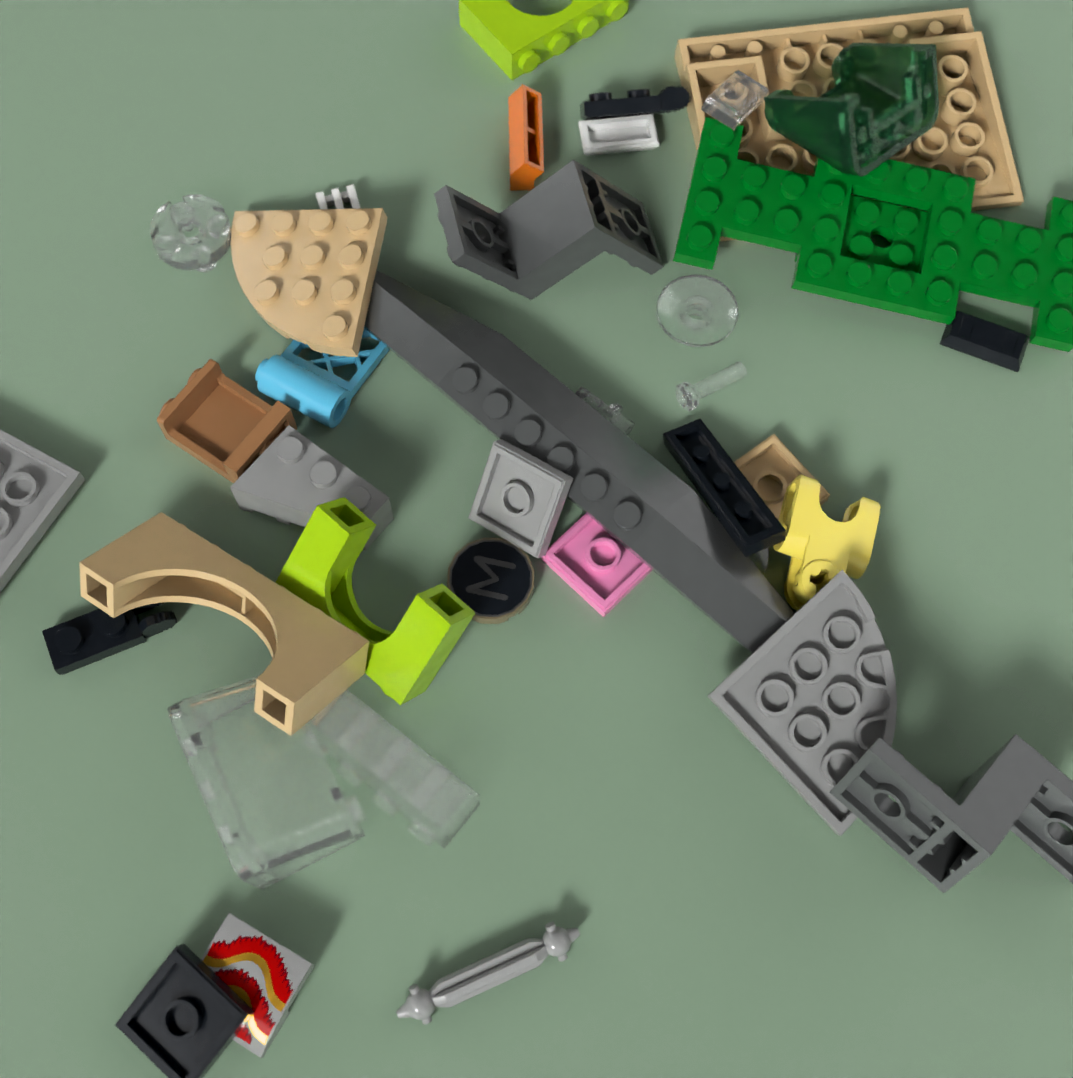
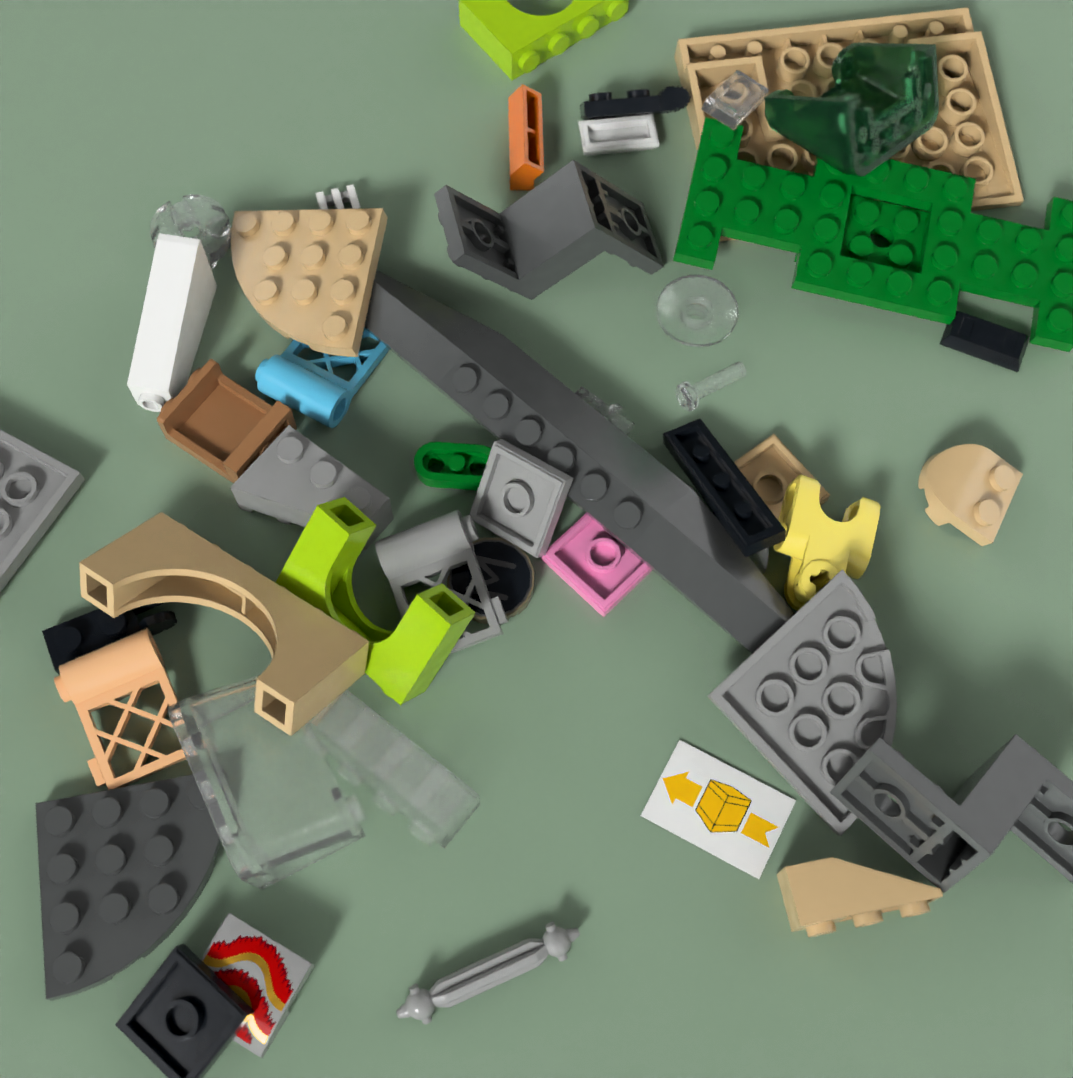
(106, 678): none -> light nougat piece
(118, 876): none -> dark grey plate
(171, 320): none -> white slope
(435, 550): none -> light grey piece
(457, 461): none -> green plate
(718, 809): none -> white sticker
(838, 891): none -> tan slope
(969, 490): none -> tan slope

